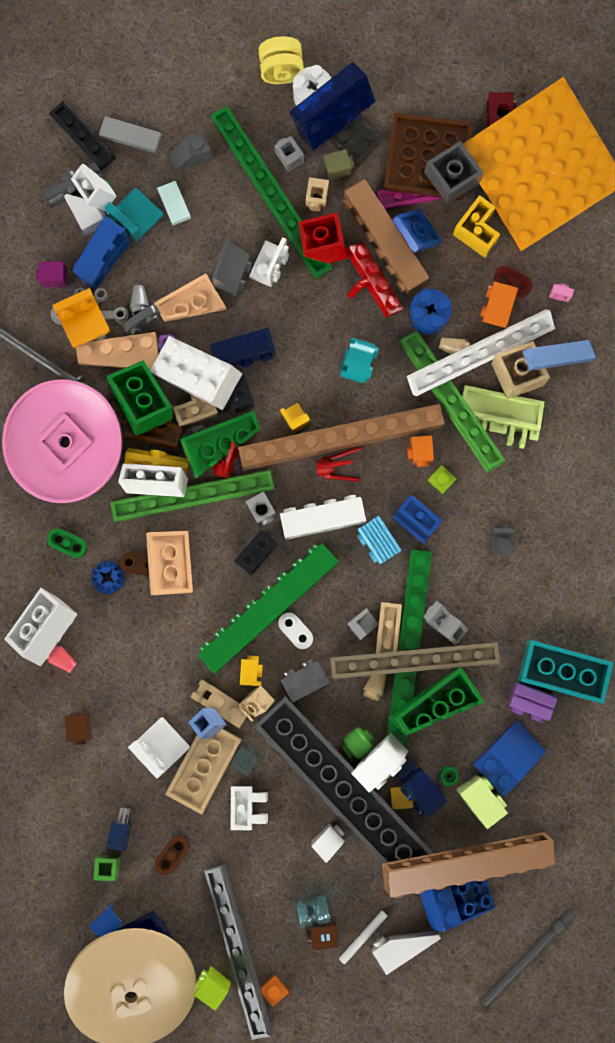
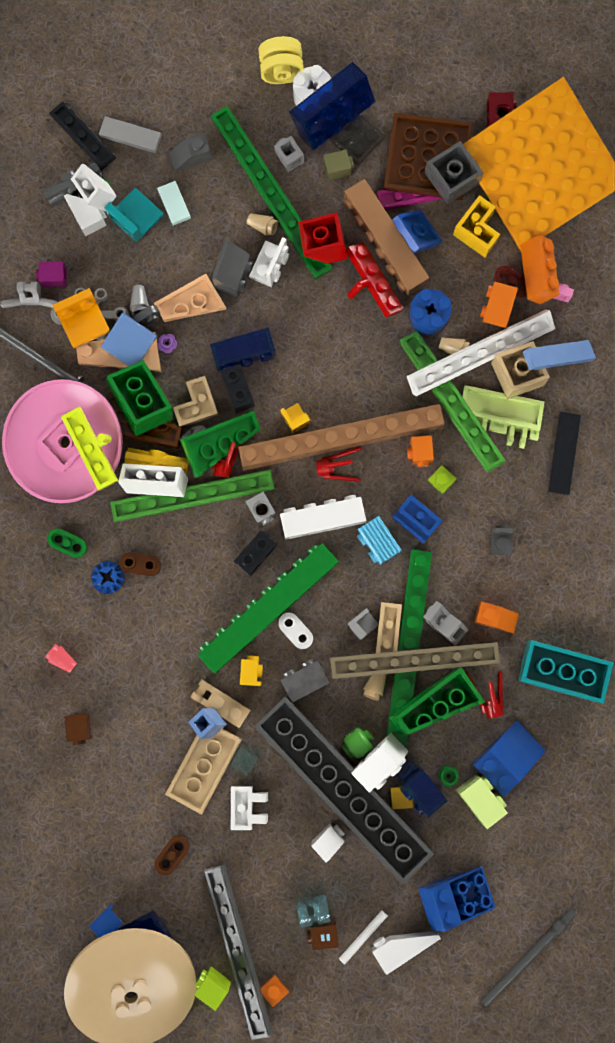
(23, 289): none -> light grey piece
(40, 627): white brick -> none
(90, 448): none -> neon yellow plate
(101, 253): blue wedge -> none
(107, 867): bright green brick -> none
(120, 831): dark blue piece -> none
(128, 340): none -> medium blue tile
(159, 747): white bracket -> none
(169, 562): light nougat plate -> none
(196, 372): white brick -> none
(255, 703): tan brick -> none
(262, 223): none -> tan cone
(320, 188): tan brick -> none
(358, 360): teal brick -> none
(468, 864): medium nougat brick -> none
(493, 706): none -> red plant
(496, 617): none -> orange slope
(531, 701): medium lavender brick -> none
(540, 269): none -> orange brick
(564, 453): none -> black tile

